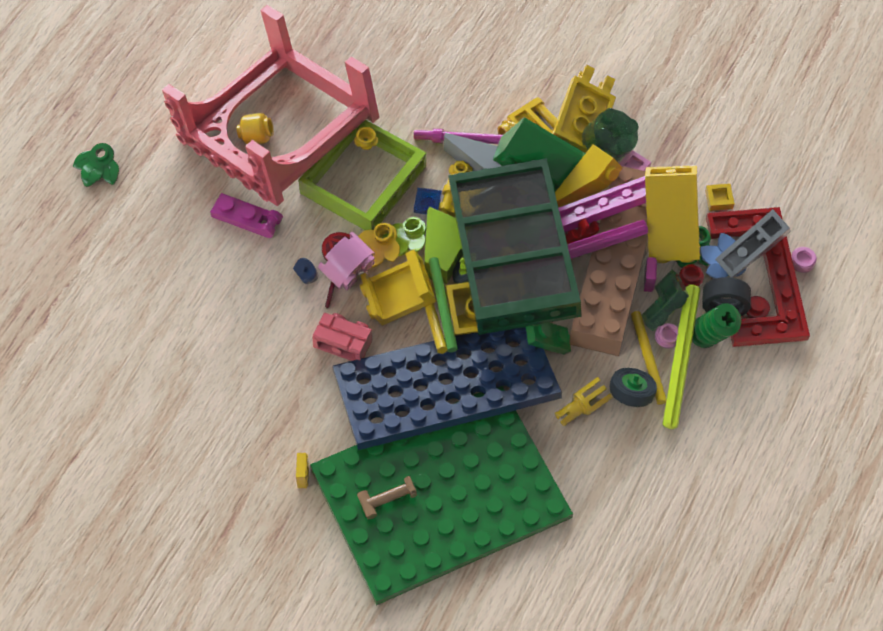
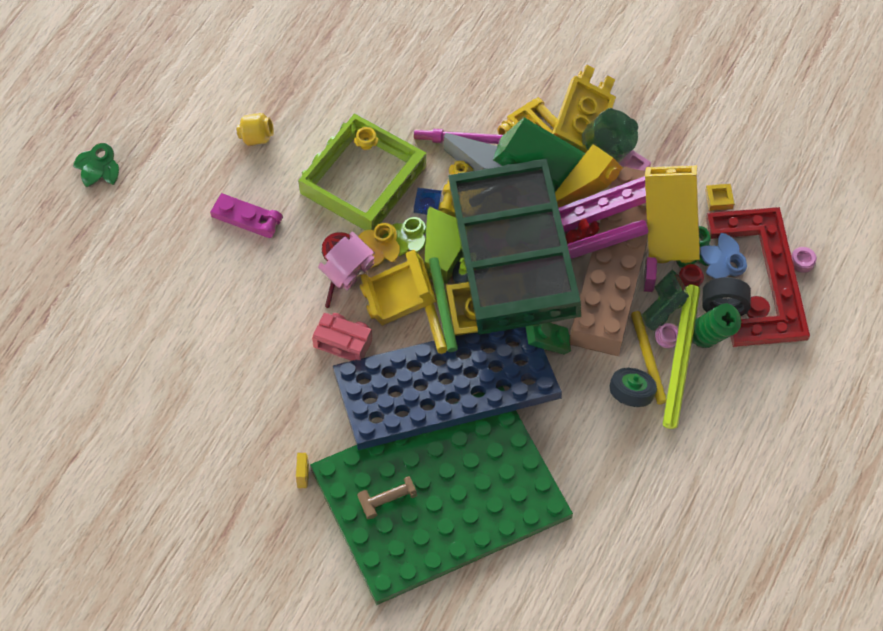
(257, 169): coral arch -> none
(306, 270): dark blue piece -> none
(581, 405): yellow arm -> none
(753, 243): light grey slope -> none

